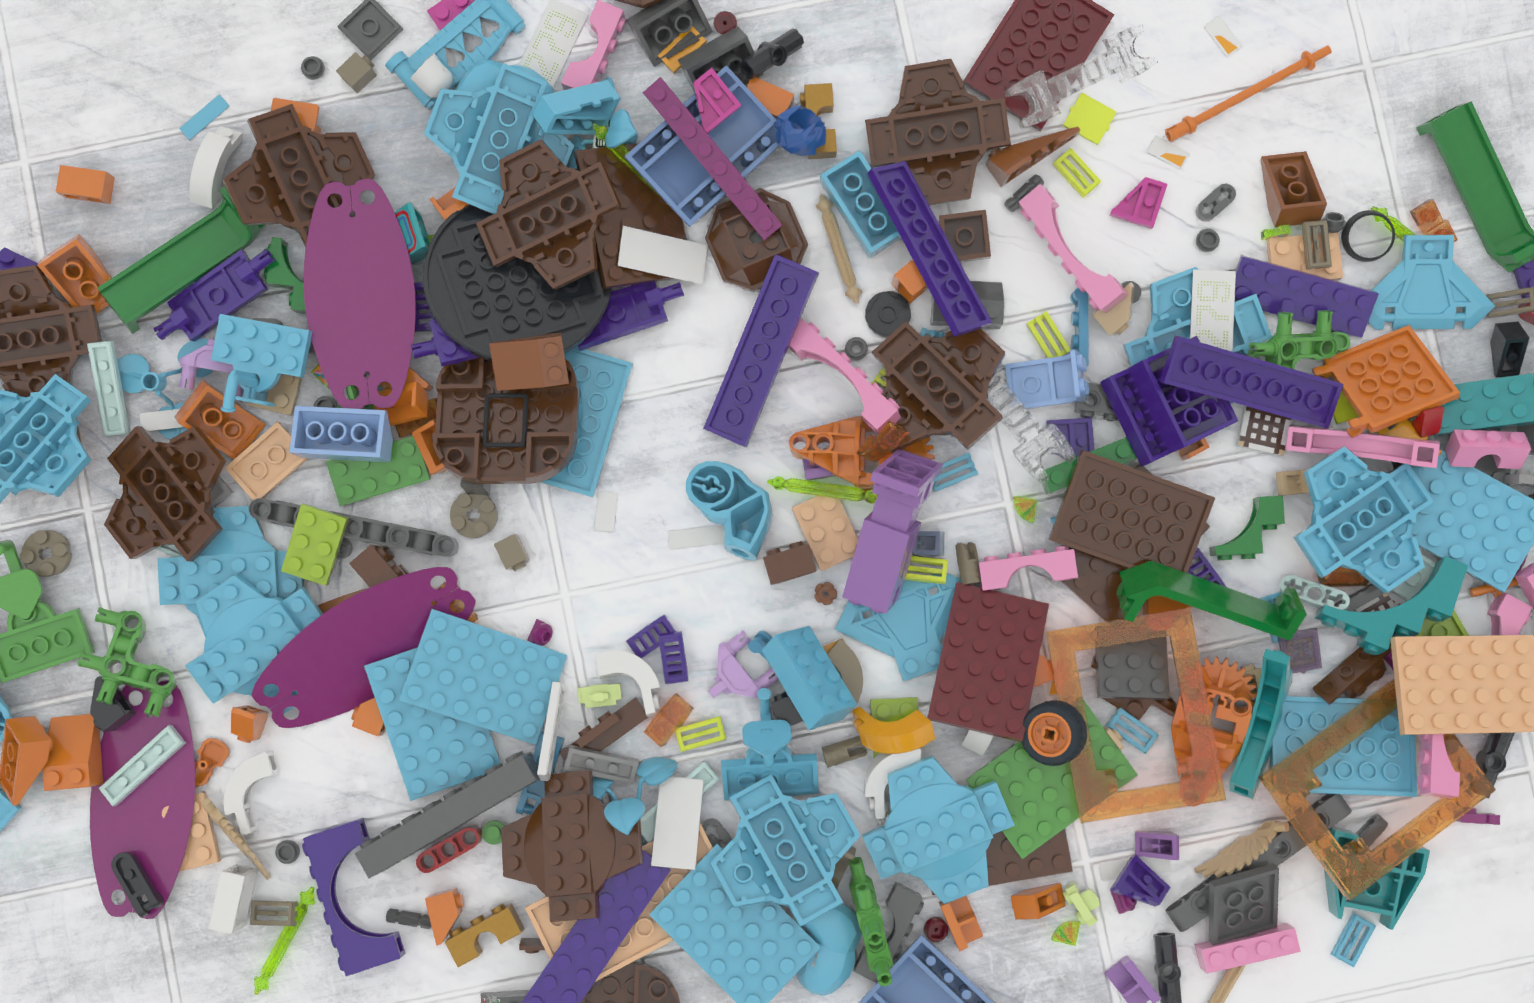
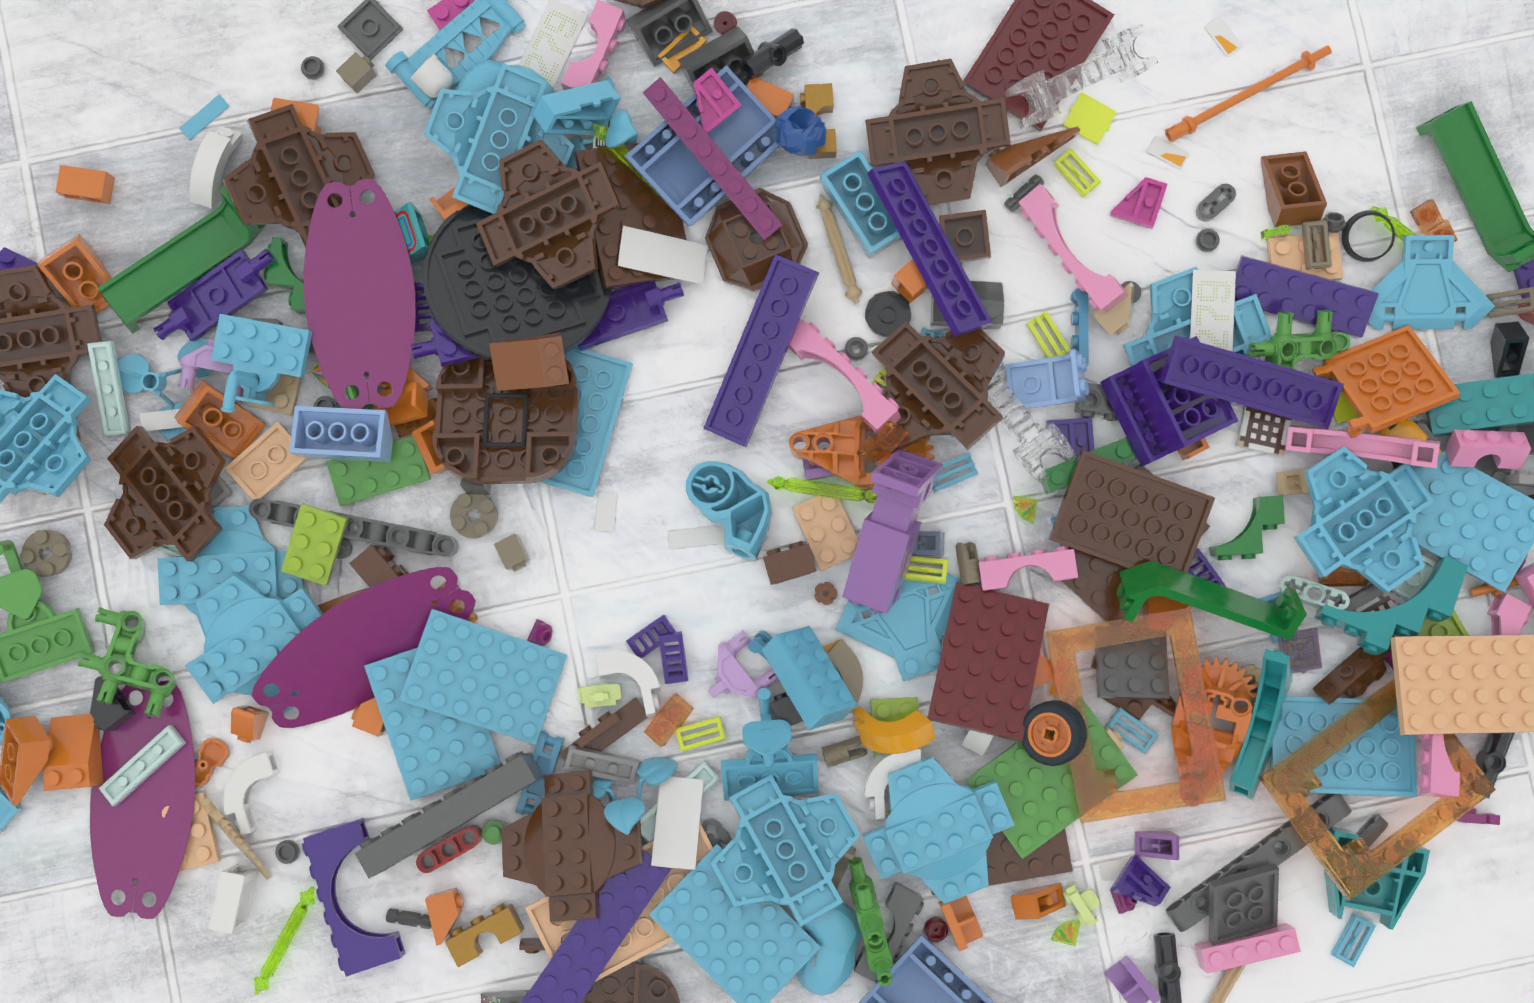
(135, 883): black plate -> none
(291, 913): dark tan tile -> none
(550, 731): white tile -> none
(1242, 850): tan animal -> none
(1429, 421): red slope -> none

